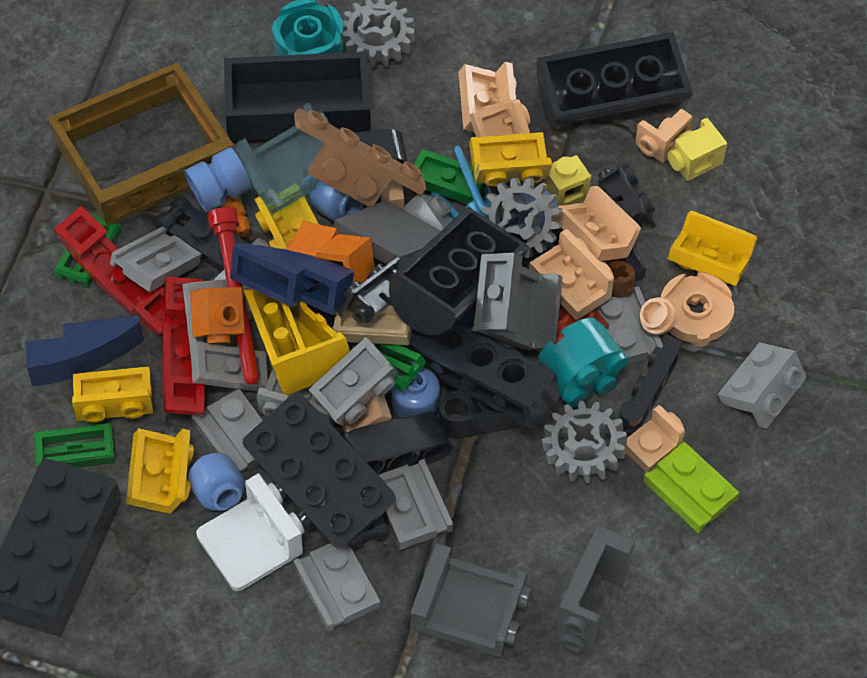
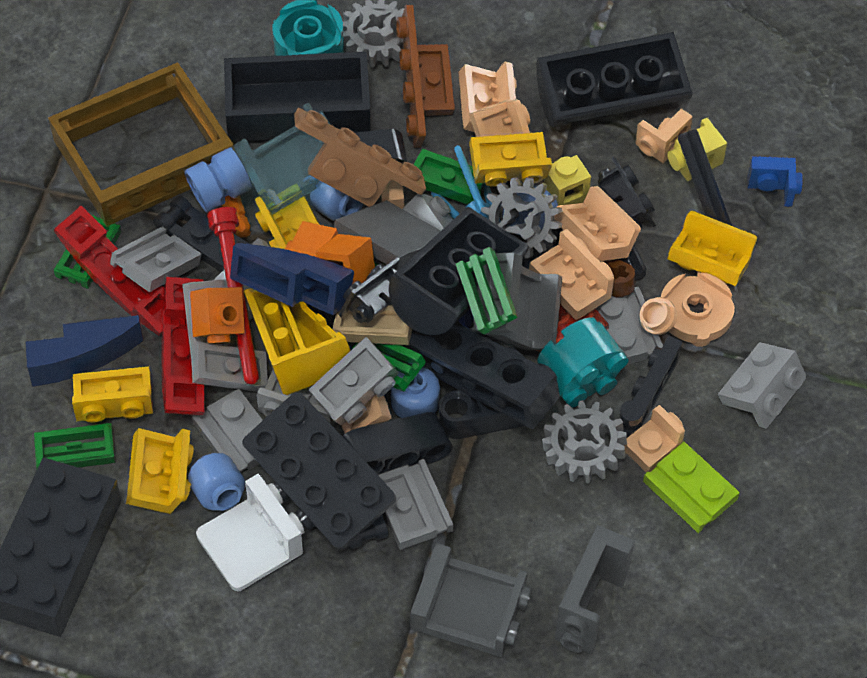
(336, 585): light grey plate -> none
(428, 78): none -> dark orange bracket
(476, 264): none -> tile
(703, 176): none -> black axle
(773, 174): none -> blue bracket

